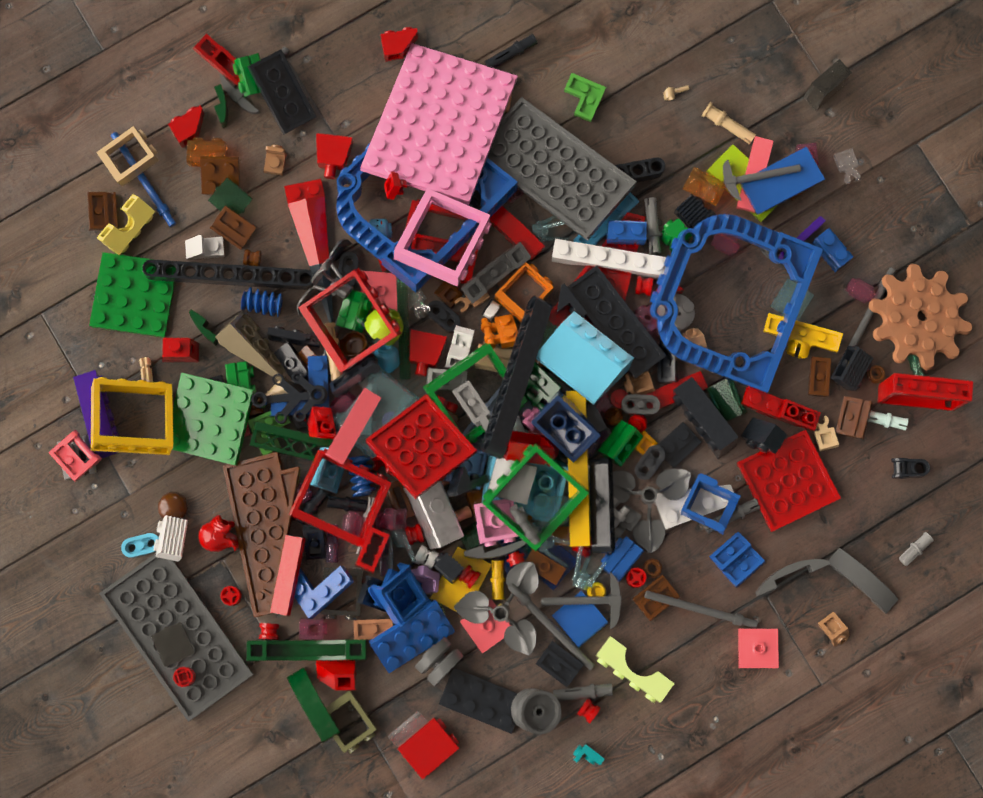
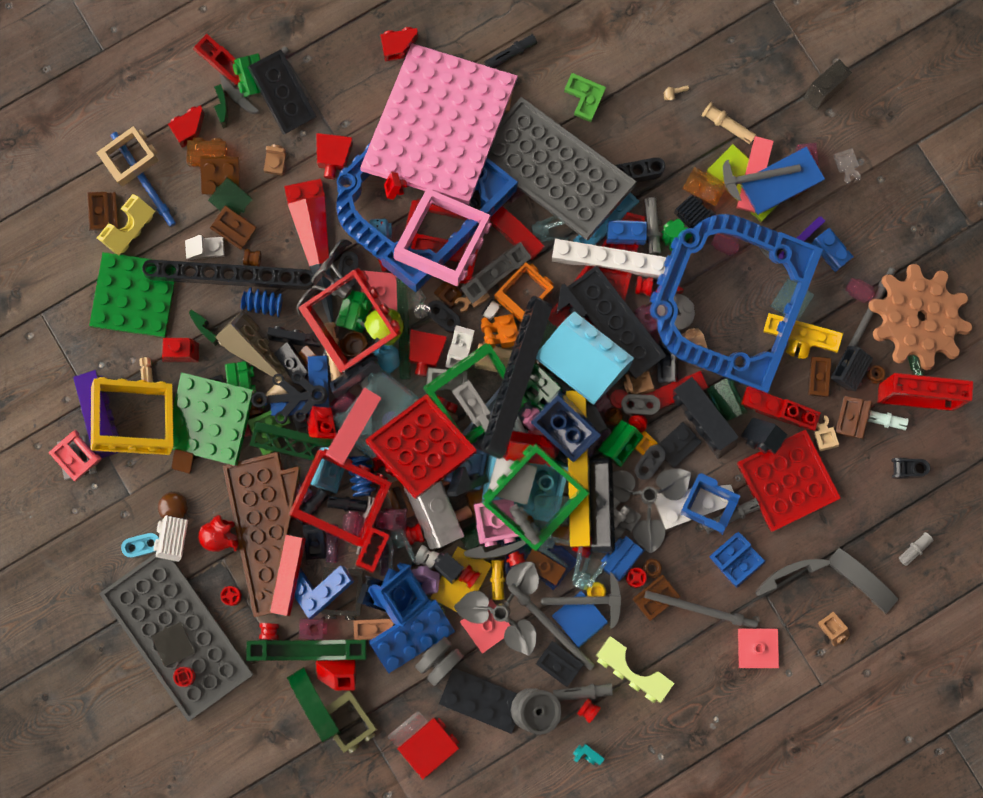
(182, 461): none -> reddish brown slope

